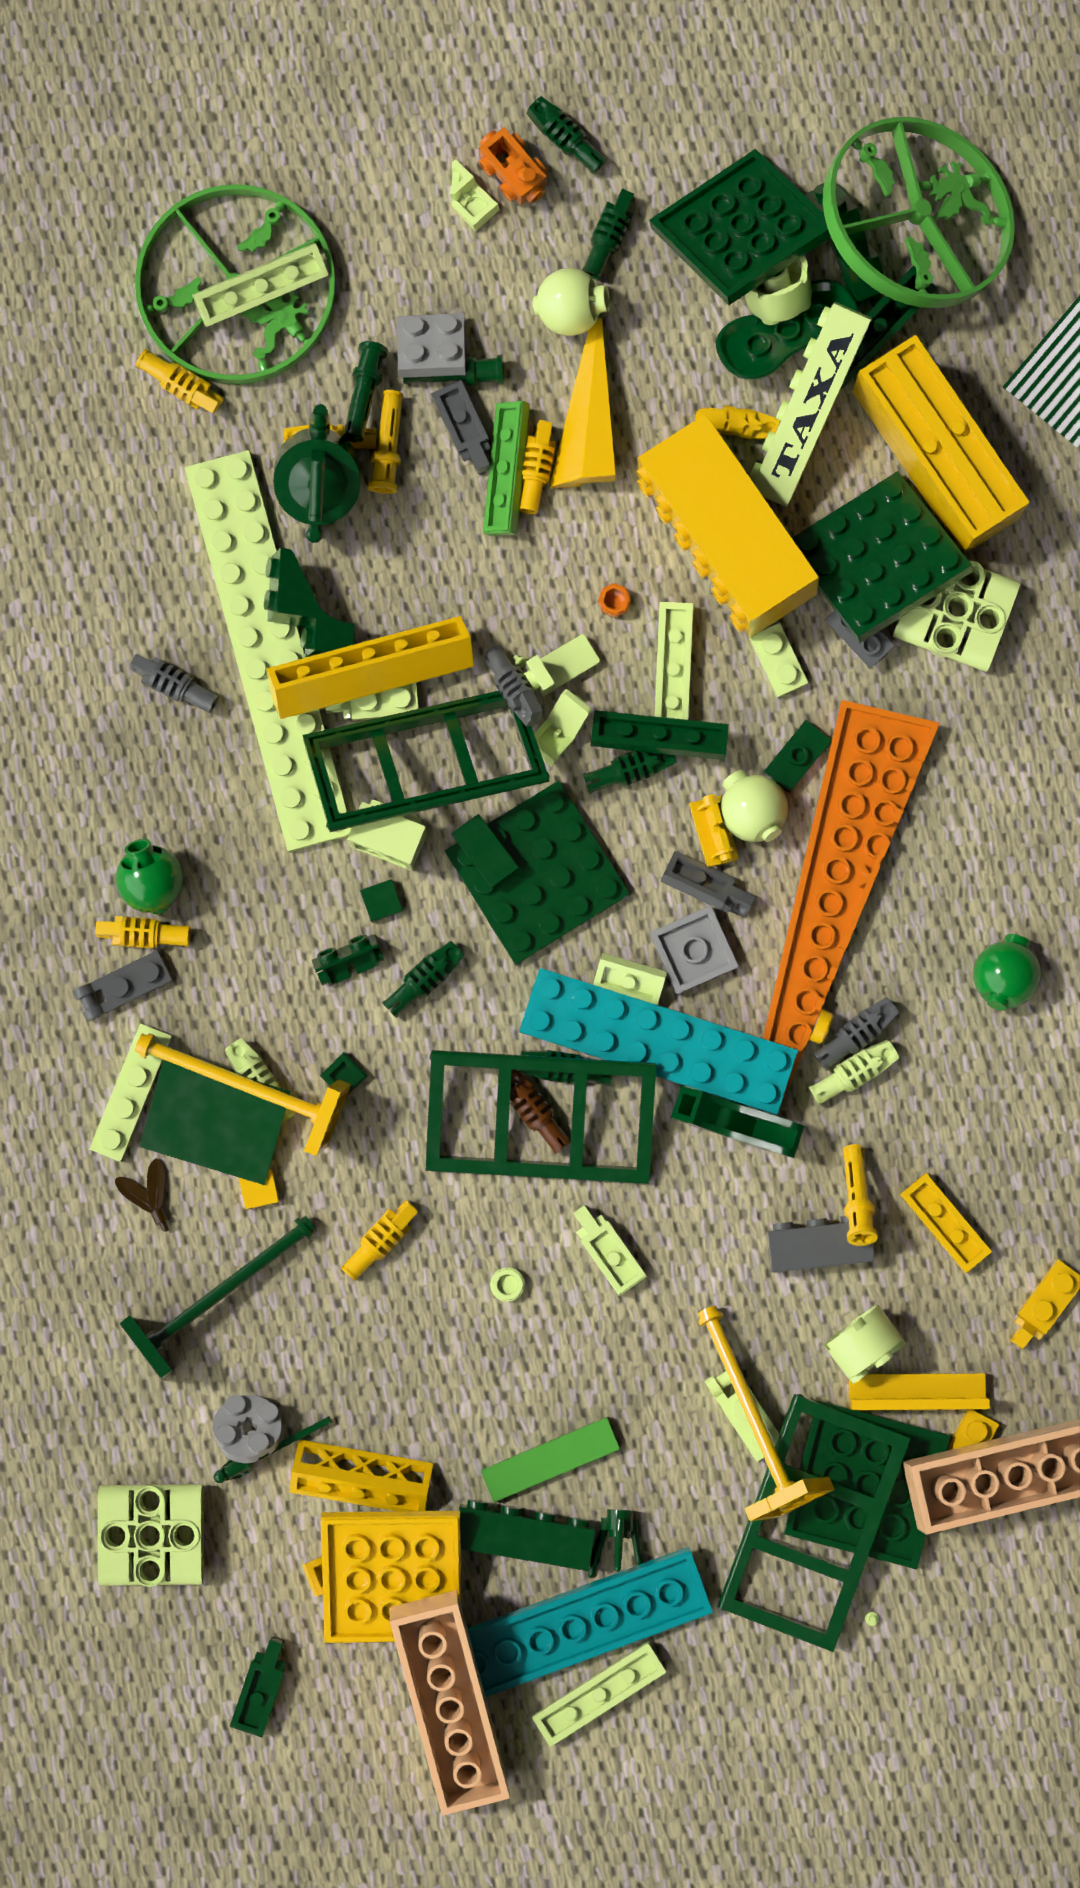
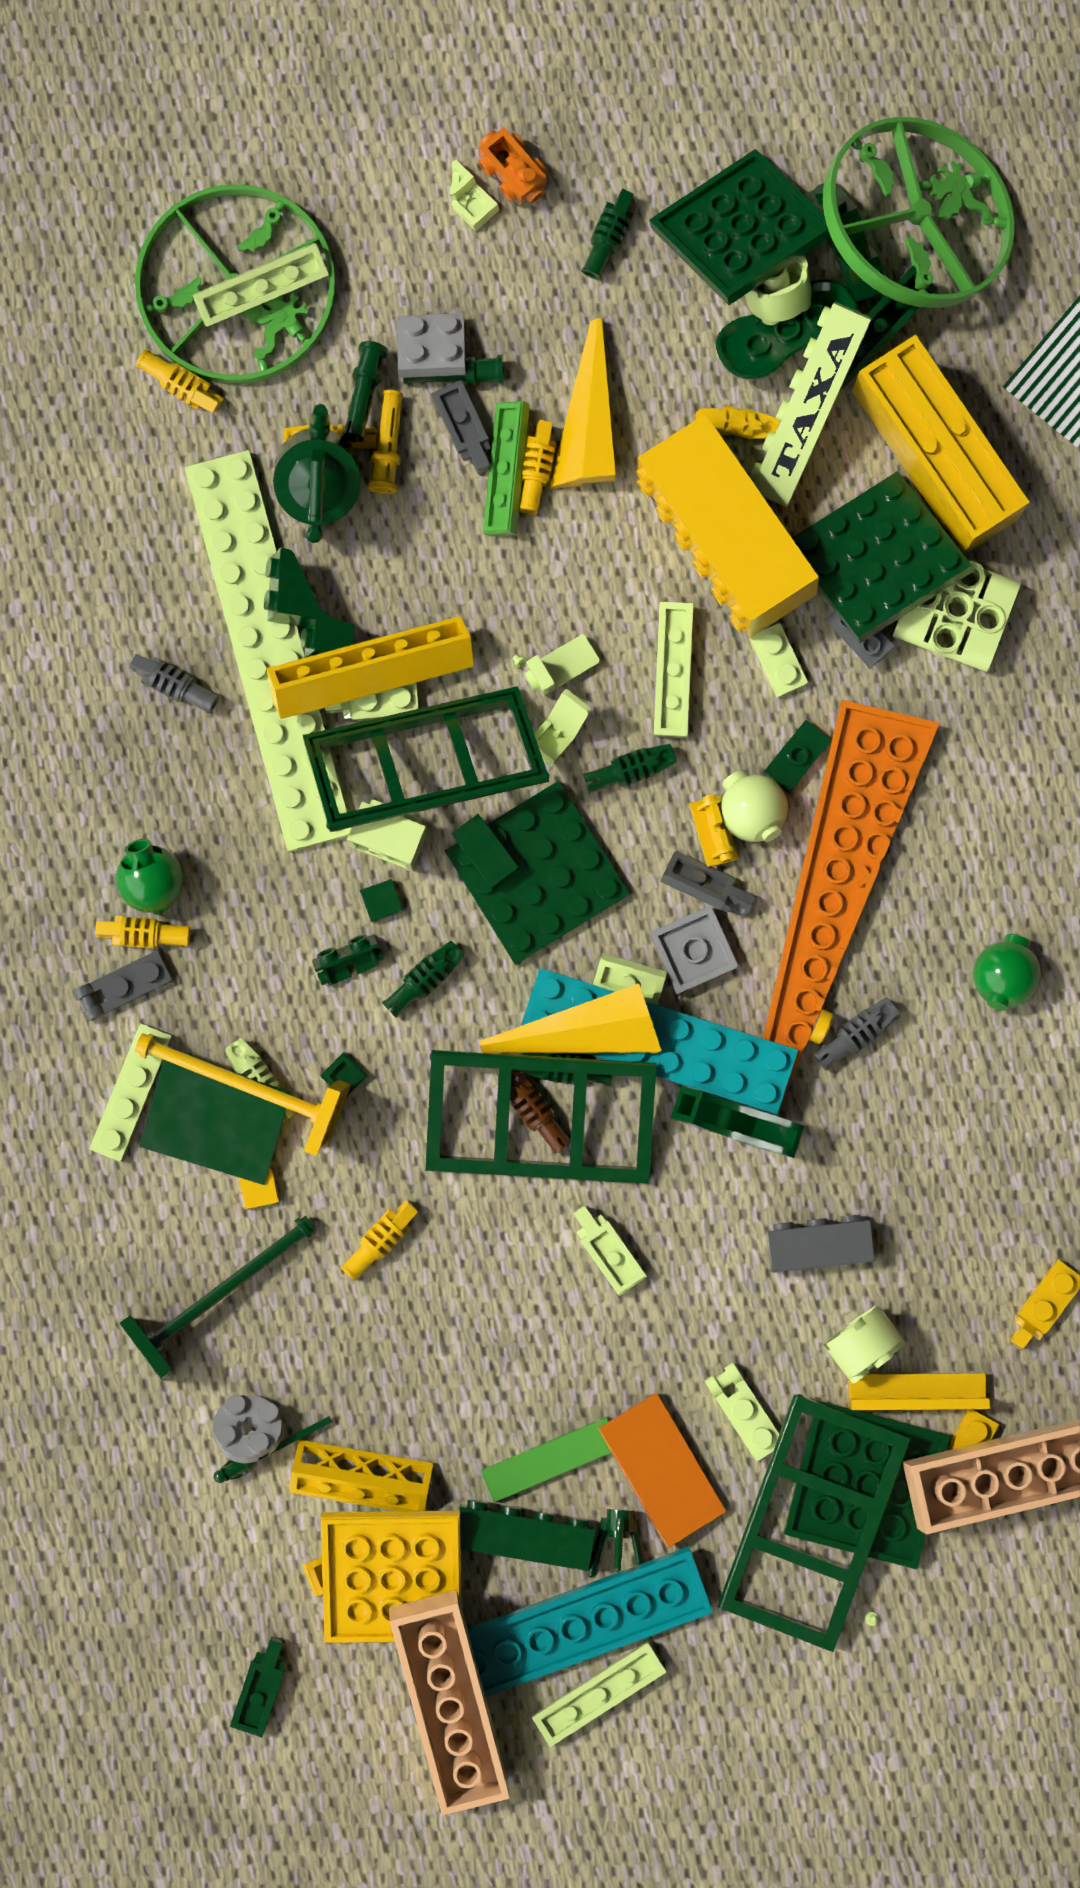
(116, 1559): yellowish green connector -> none
(149, 1200): dark brown piece -> none
(507, 1284): yellowish green tile -> none
(514, 686): dark grey hinge -> none
(564, 133): dark green hinge -> none
(570, 301): yellowish green brick -> none
(605, 1024): none -> yellow wedge
(614, 600): orange tile -> none
(659, 735): dark green plate -> none
(661, 1470): none -> orange tile
(788, 1494): yellow tile -> none
(855, 1071): yellowish green hinge -> none
(859, 1207): yellow pin -> none
(945, 1223): yellow plate -> none

